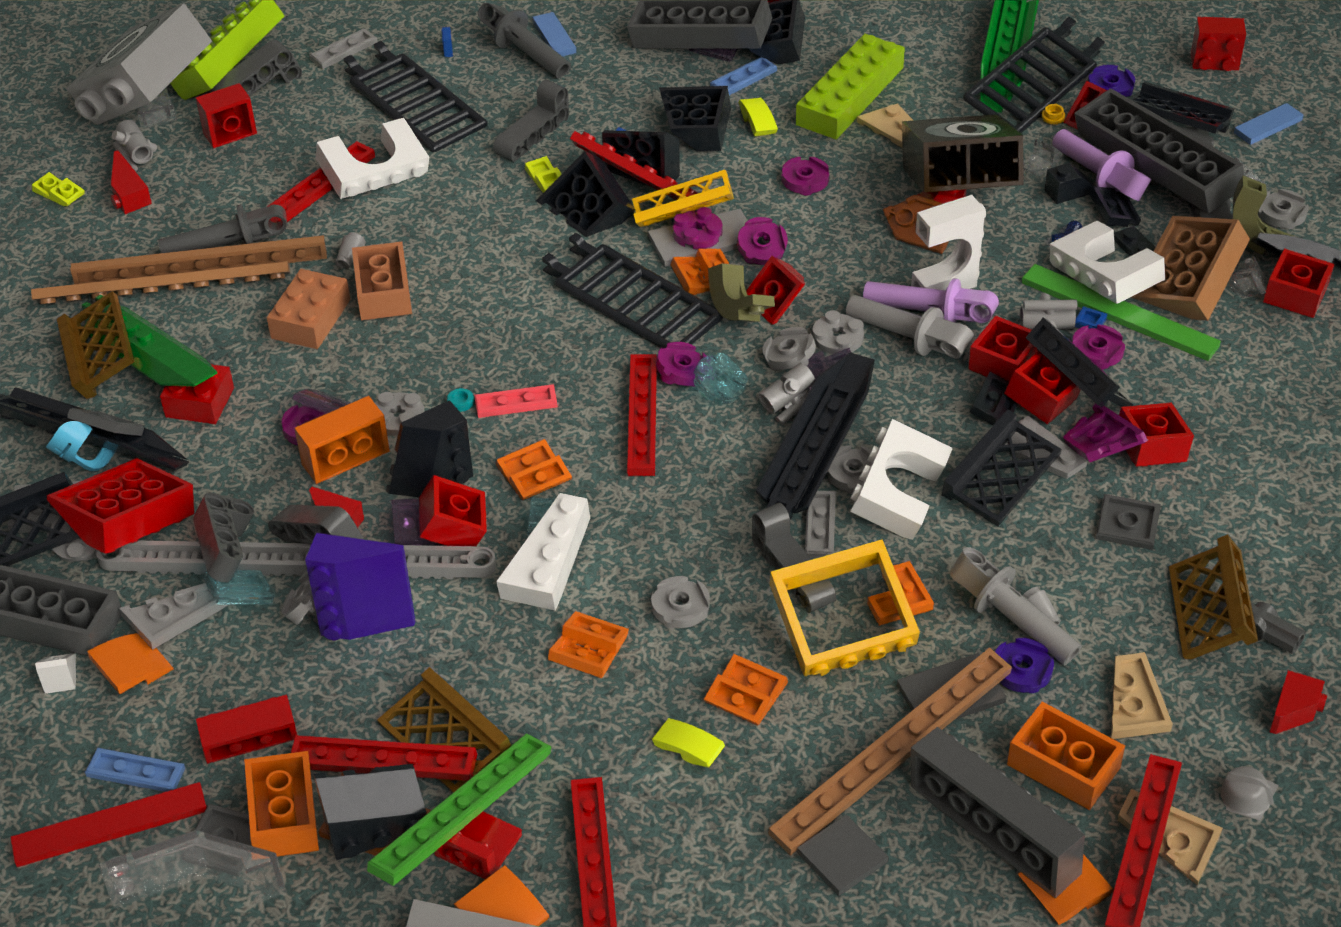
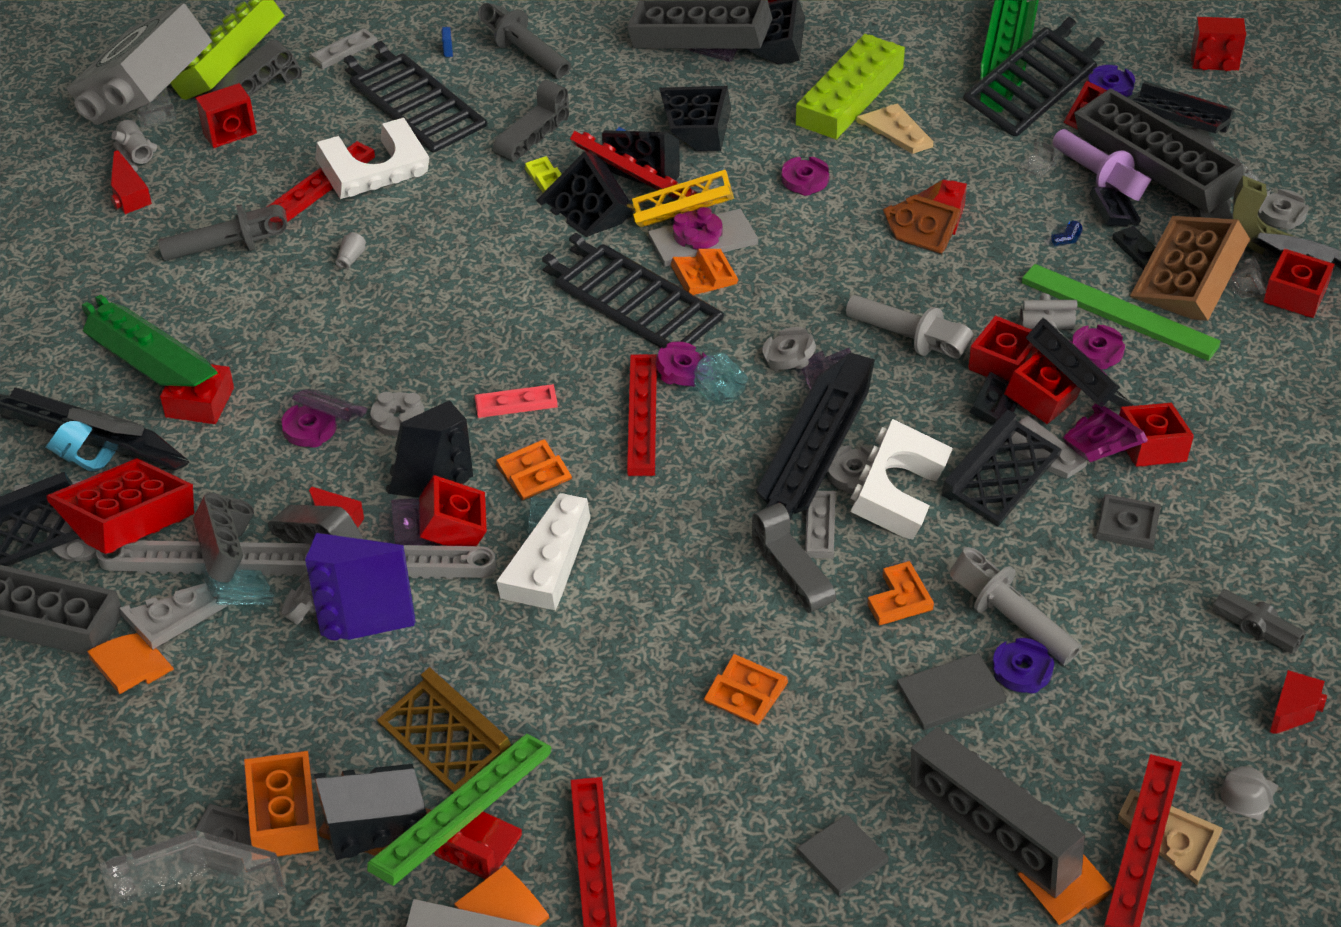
(57, 672): white slope -> none
(59, 191): neon yellow slope -> none
(78, 352): pearl gold fence -> none
(108, 824): red tile -> none
(135, 770): medium blue tile -> none
(151, 283): medium nougat plate -> none
(201, 259): medium nougat plate -> none
(246, 728): red brick -> none
(308, 308): nougat brick -> none
(342, 439): orange brick -> none
(365, 755): red plate -> none
(381, 281): nougat brick -> none
(461, 399): teal tile -> none
(554, 33): medium blue tile -> none
(592, 634): orange slope -> none
(680, 616): light grey plate -> none
(691, 742): neon yellow slope -> none
(730, 296): olive arch -> none
(746, 75): medium blue tile -> none
(755, 252): magenta plate -> none
(758, 115): neon yellow slope -> none
(780, 281): red slope -> none
(787, 393): light grey pin -> none
(829, 567): yellow window -> none
(833, 321): light grey plate -> none
(888, 751): medium nougat plate -> none
(949, 221): white arch -> none
(954, 301): lavender piece -> none
(962, 153): dark brown brick -> none
(1042, 602): light grey cone -> none
(1053, 114): yellow plate -> none
(1065, 755): orange brick -> none
(1066, 183): black slope -> none
(1090, 317): blue tile -> none
(1117, 280): white arch -> none
(1137, 699): tan wing -> none
(1234, 587): pearl gold fence -> none
(1268, 123): medium blue tile -> none

